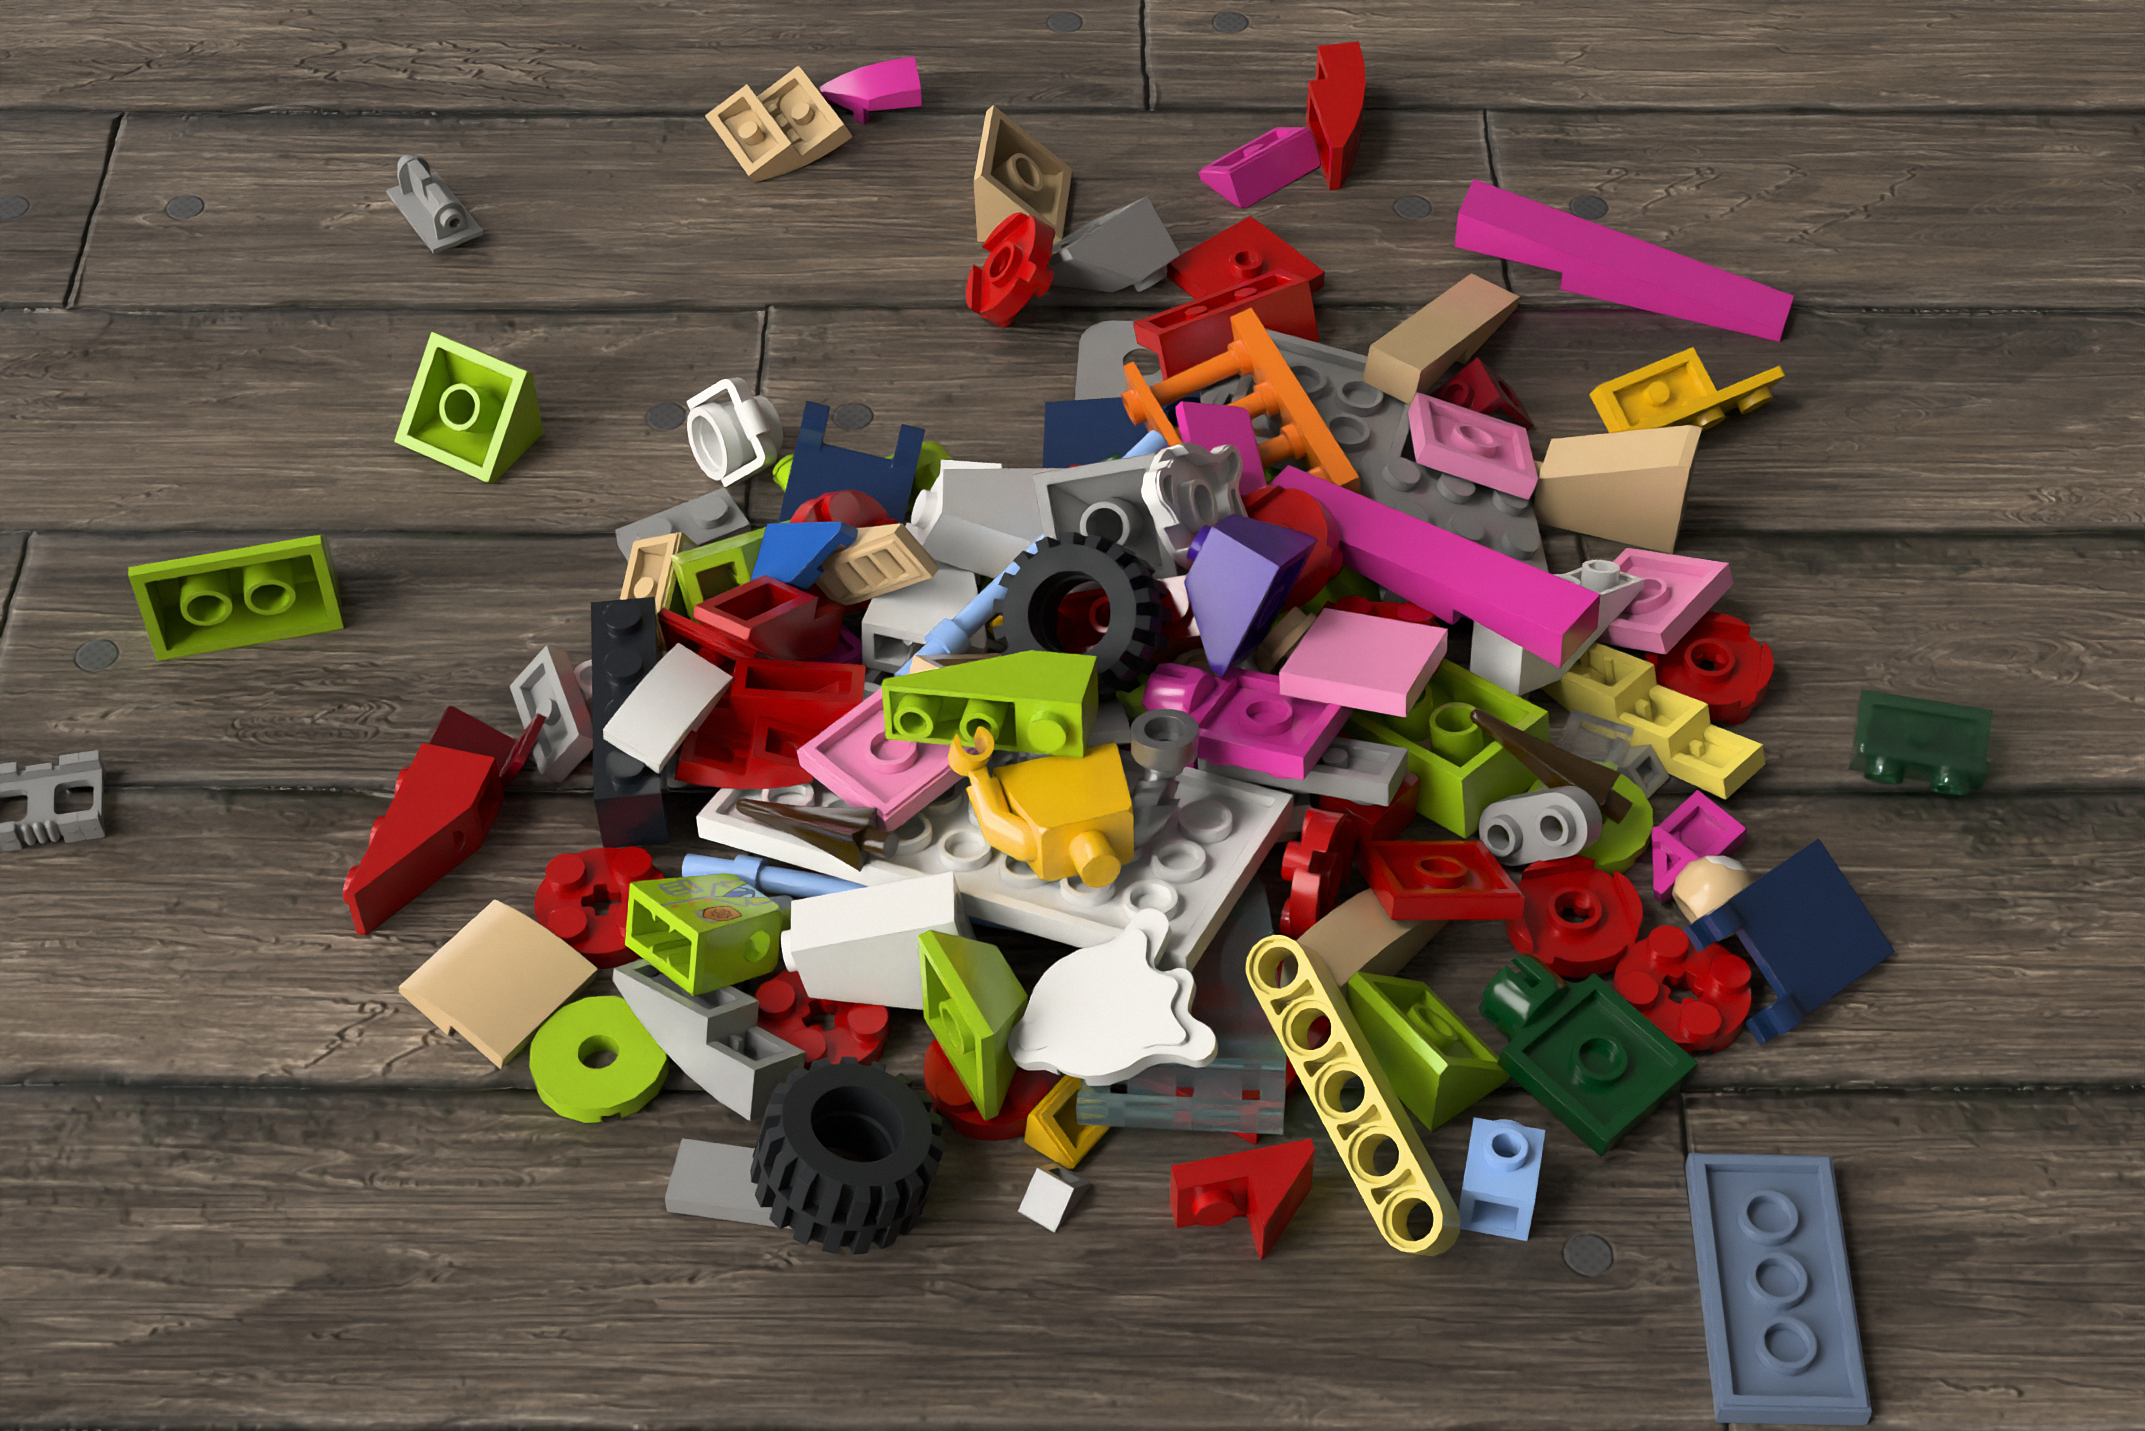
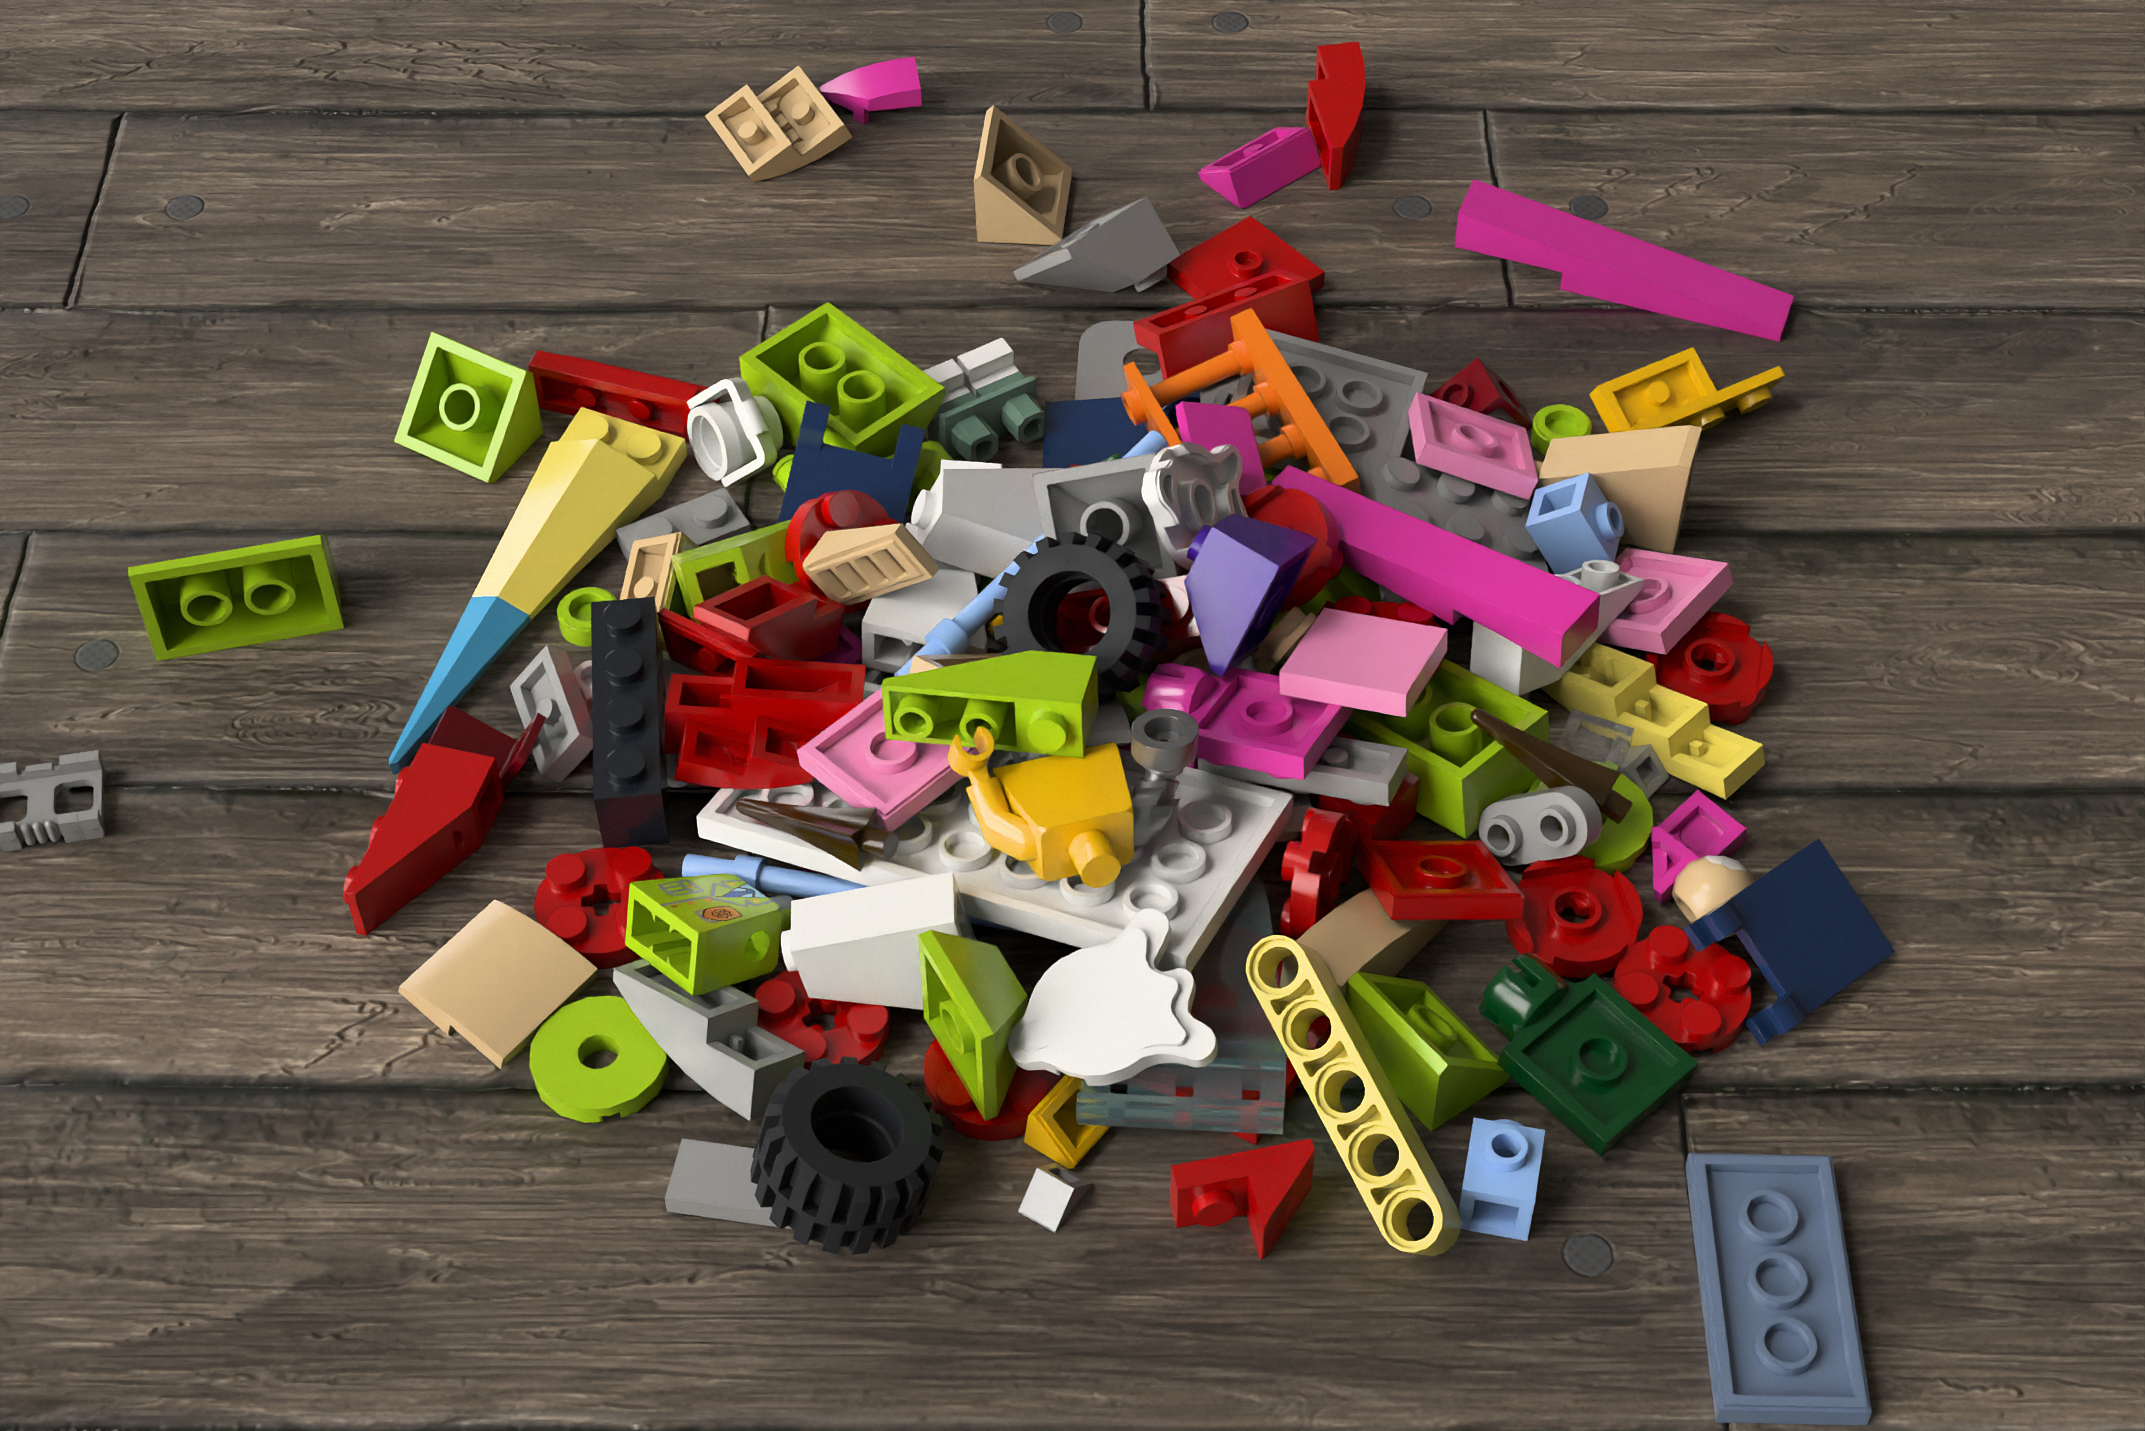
(431, 206): light grey hinge -> none
(575, 614): none -> lime tile
(582, 492): none -> light yellow plate
(642, 398): none -> red panel
(667, 707): white slope -> none
(797, 550): blue tile -> none
(847, 368): none -> lime slope
(984, 402): none -> sand green hips
(1013, 270): red plate -> none
(1437, 336): tan slope -> none
(1558, 422): none -> lime tile
(1574, 523): none -> light blue brick
(1921, 742): clear green bracket -> none

